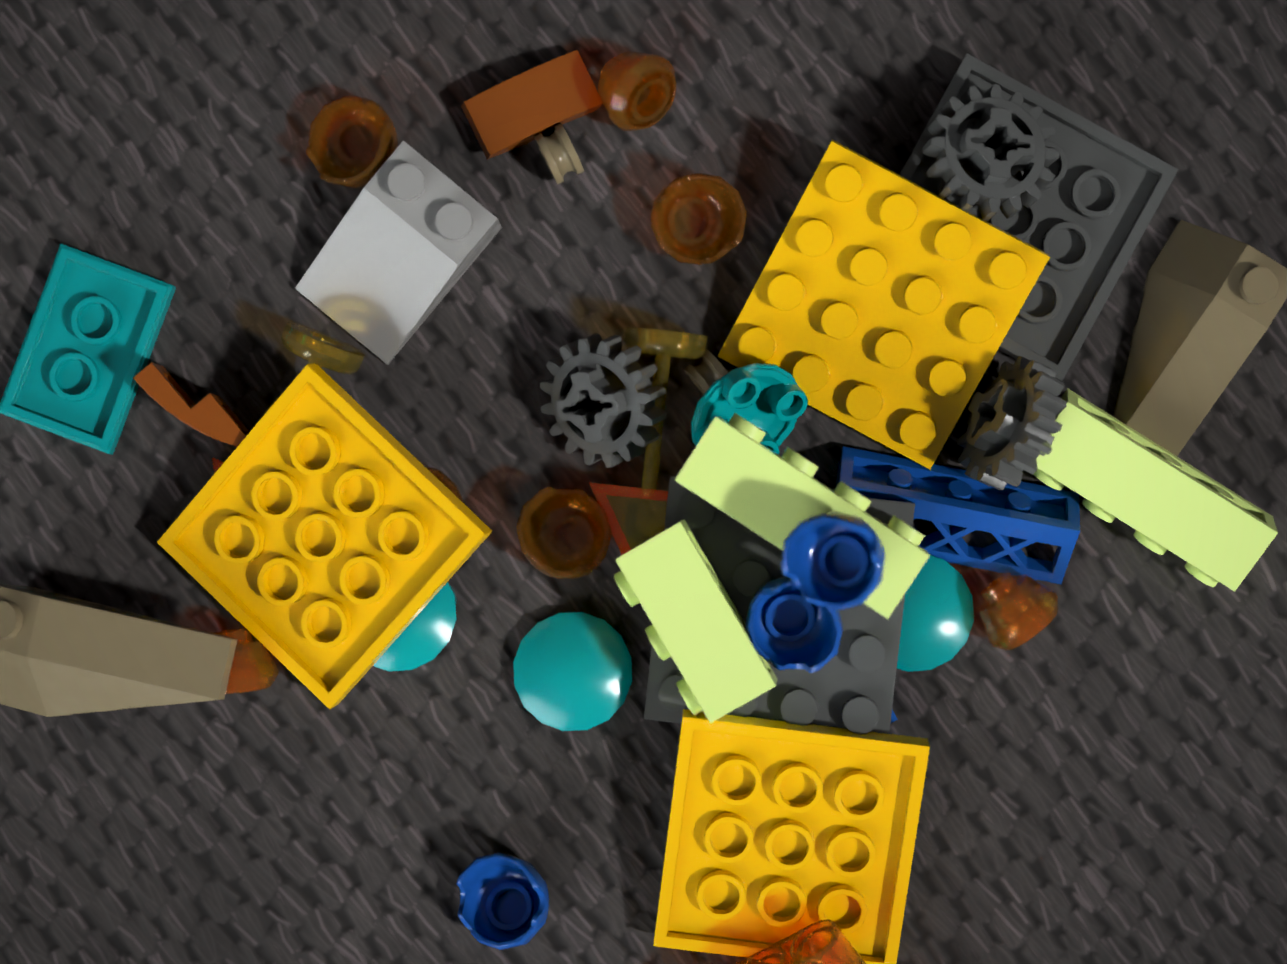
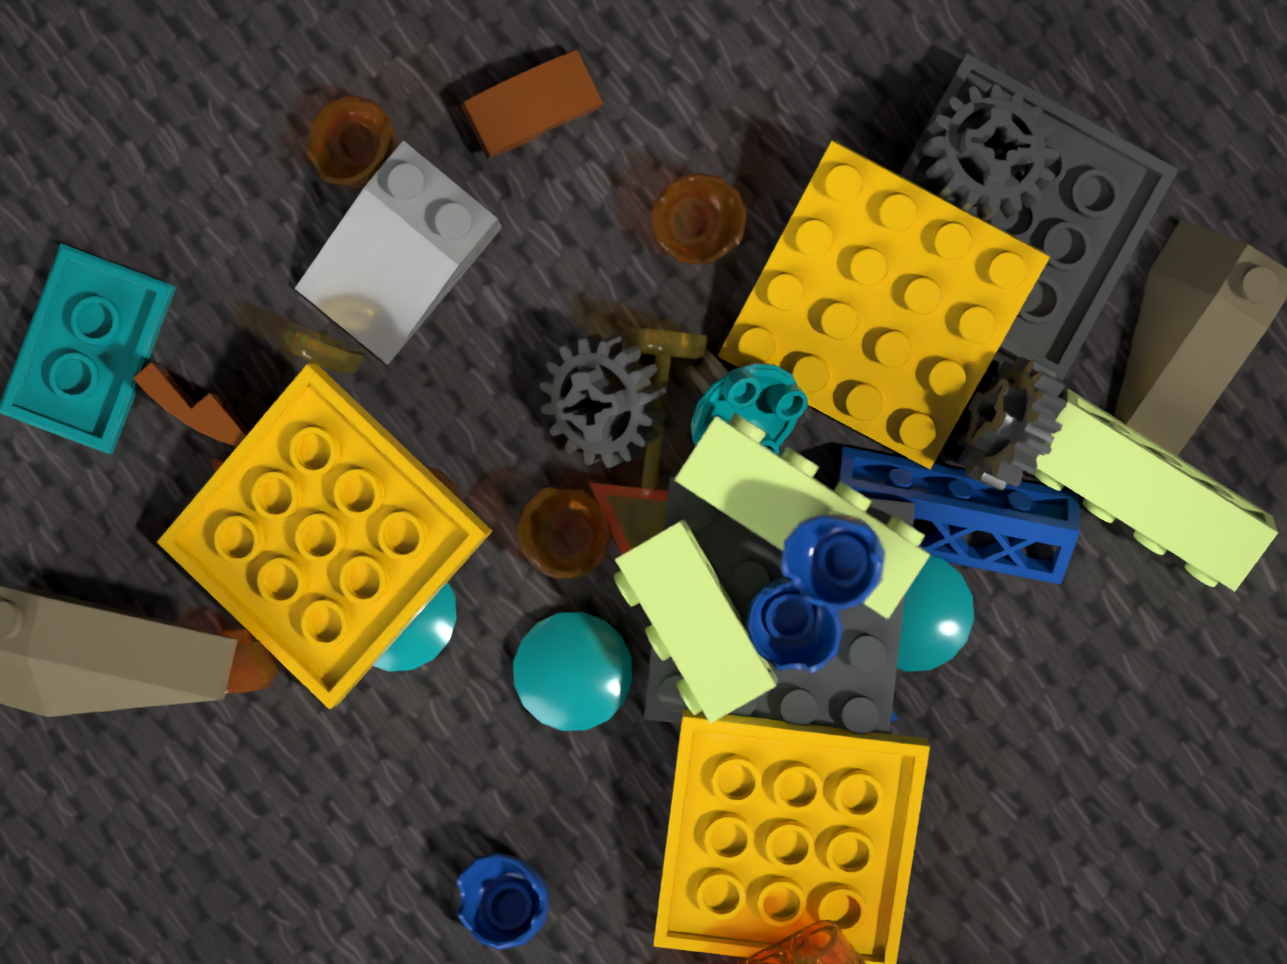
(559, 153): dark tan bush -> none
(637, 89): clear orange cone -> none
(1016, 610): clear orange cone -> none

